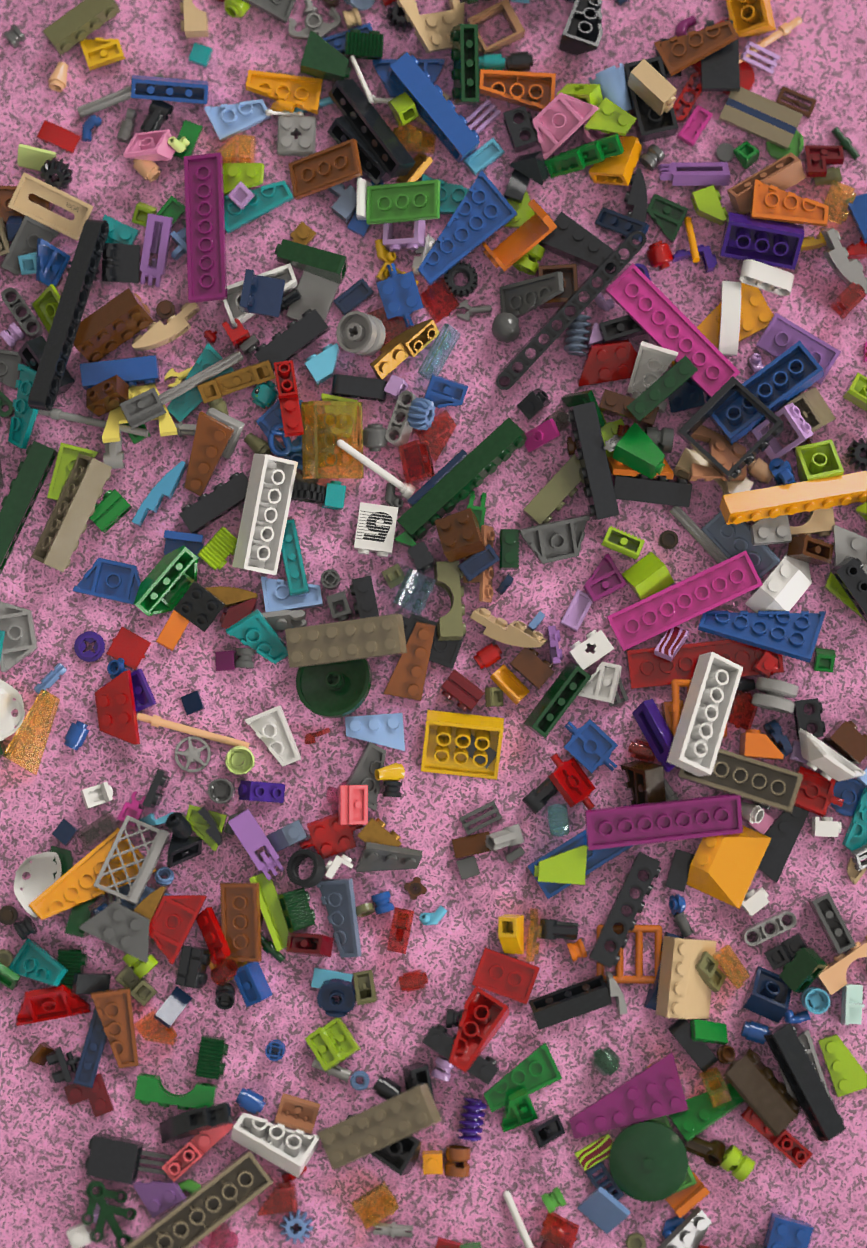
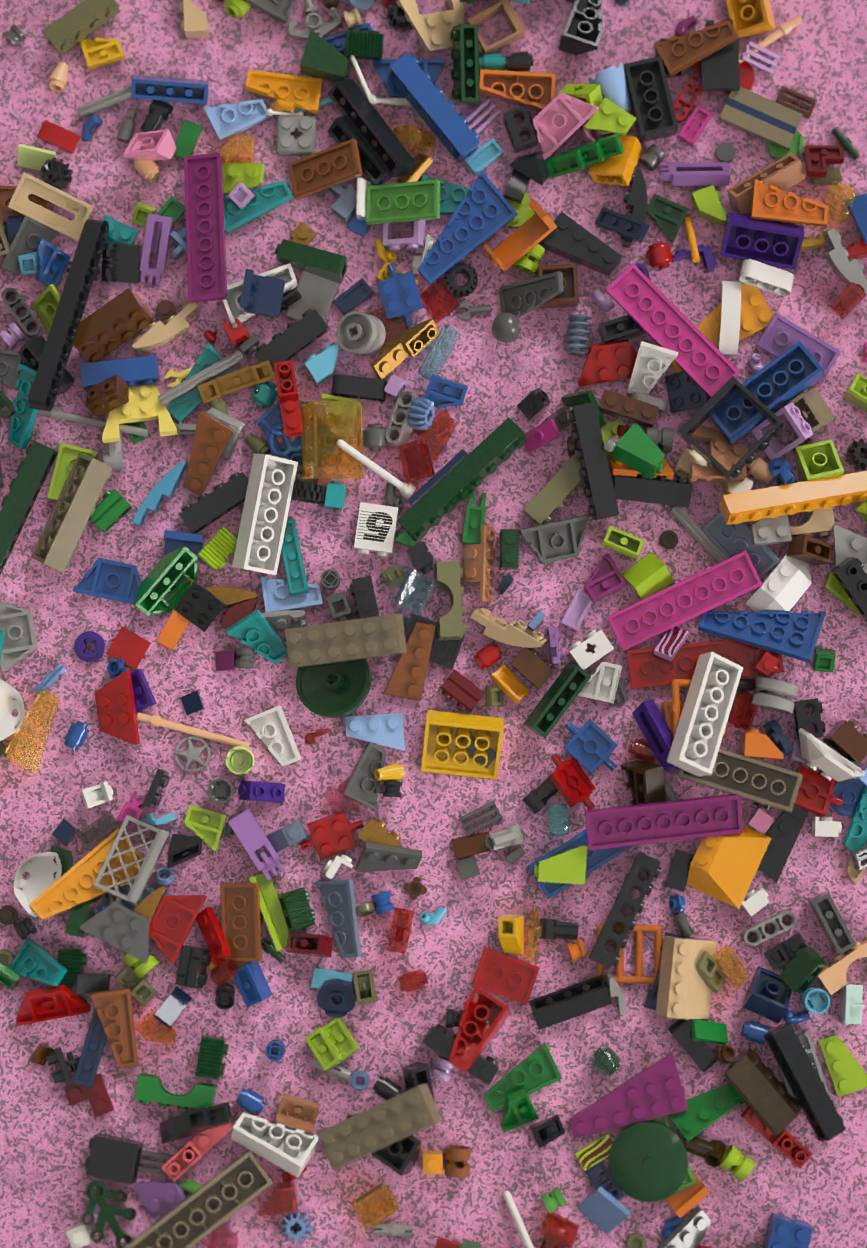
(142, 408): dark grey plate -> none
(178, 145): yellowish green arm -> none
(179, 825): black brick -> none
(200, 54): teal tile -> none
(213, 831): black slope -> none
(293, 867): black tyre -> none
(353, 804): coral plate -> none
(403, 109): lime brick -> none
(460, 535): reddish brown brick -> none
(472, 1119): dark purple piece -> none
(478, 563): dark blue tile -> none
(579, 306): black beam -> none
(596, 336): lavender slope -> none
(652, 87): tan brick -> none
(662, 389): dark green brick -> none
(715, 1086): clear yellow slope -> none
(746, 154): green slope -> none
(752, 812): white cone -> none

